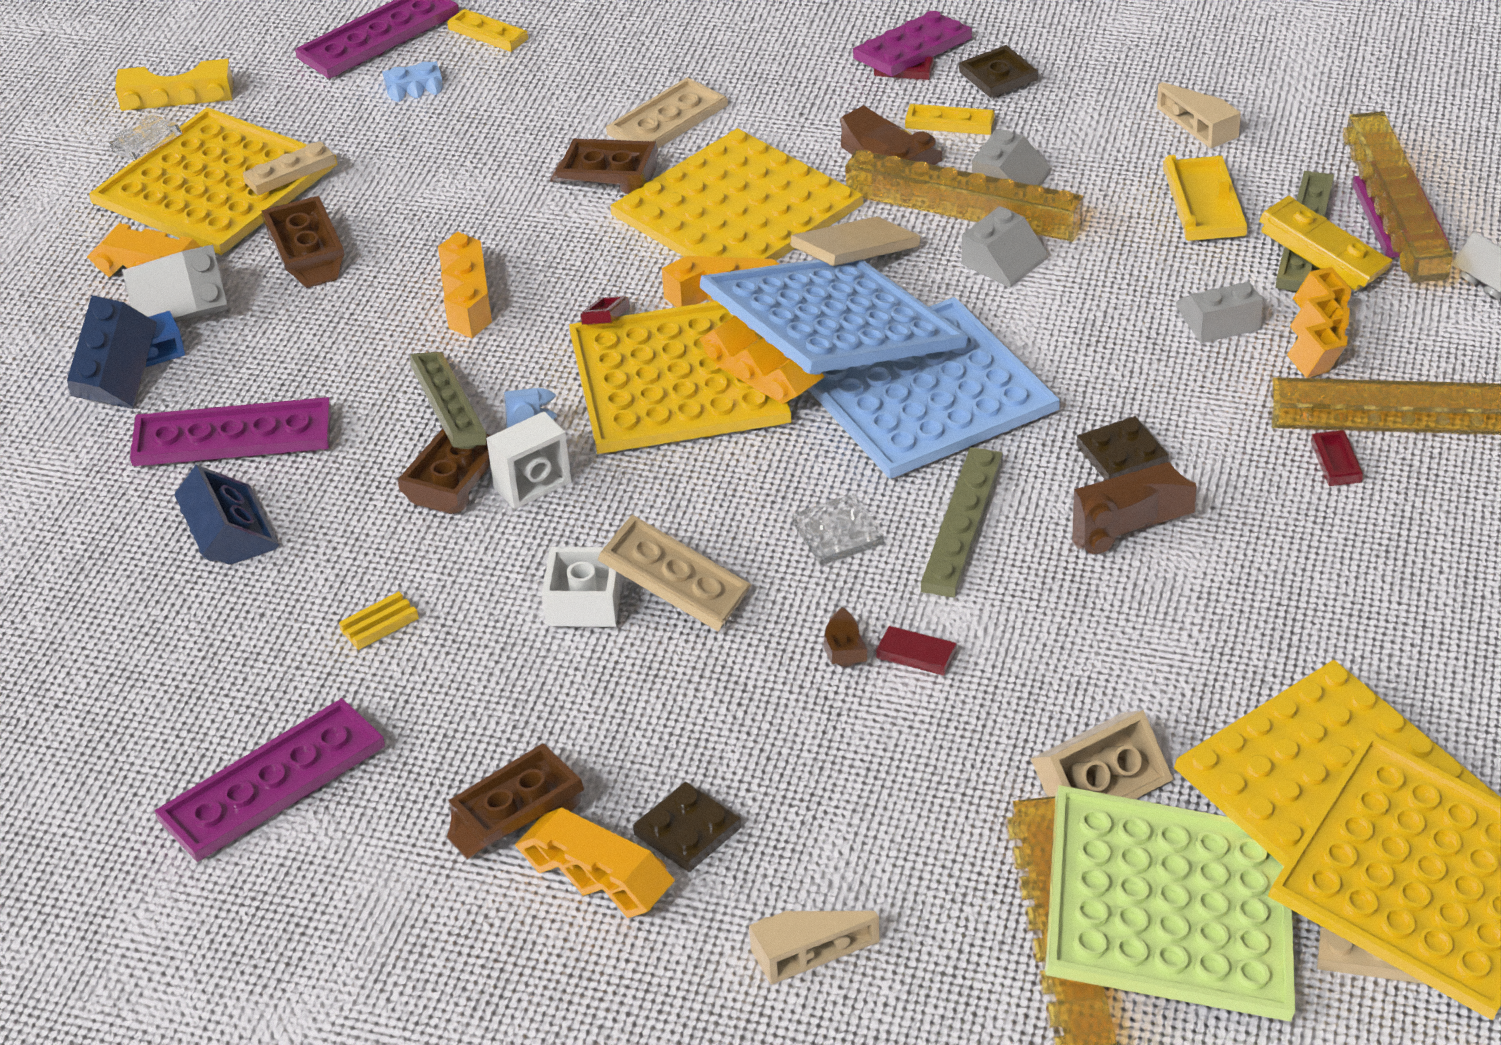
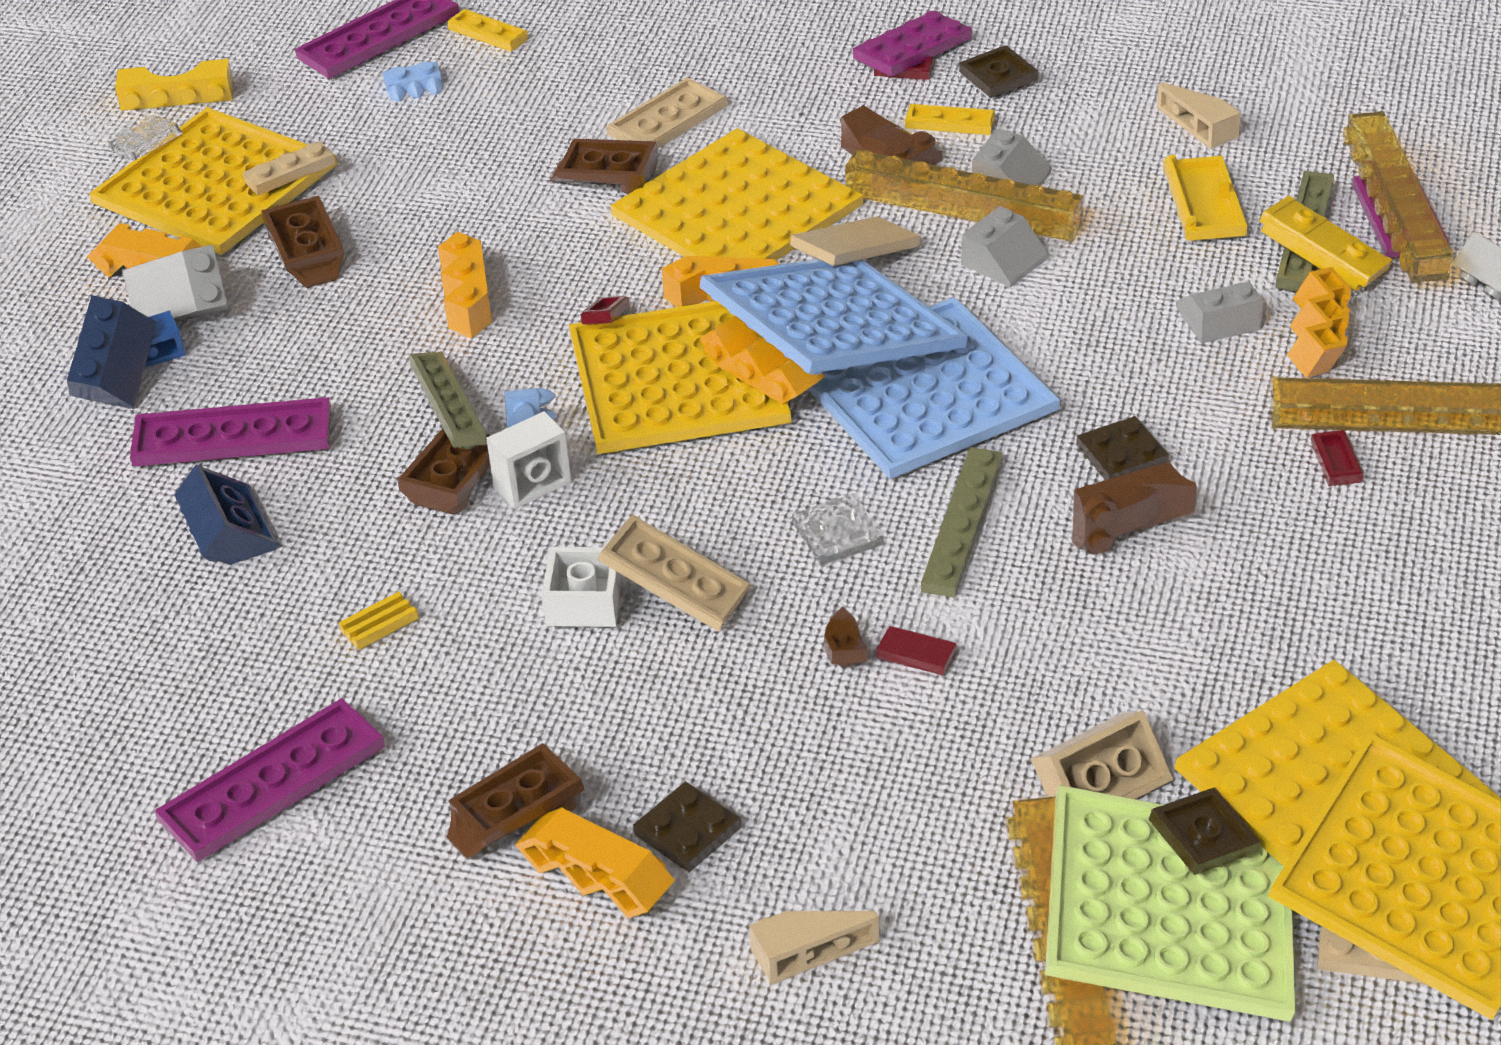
(1204, 830): none -> dark brown plate

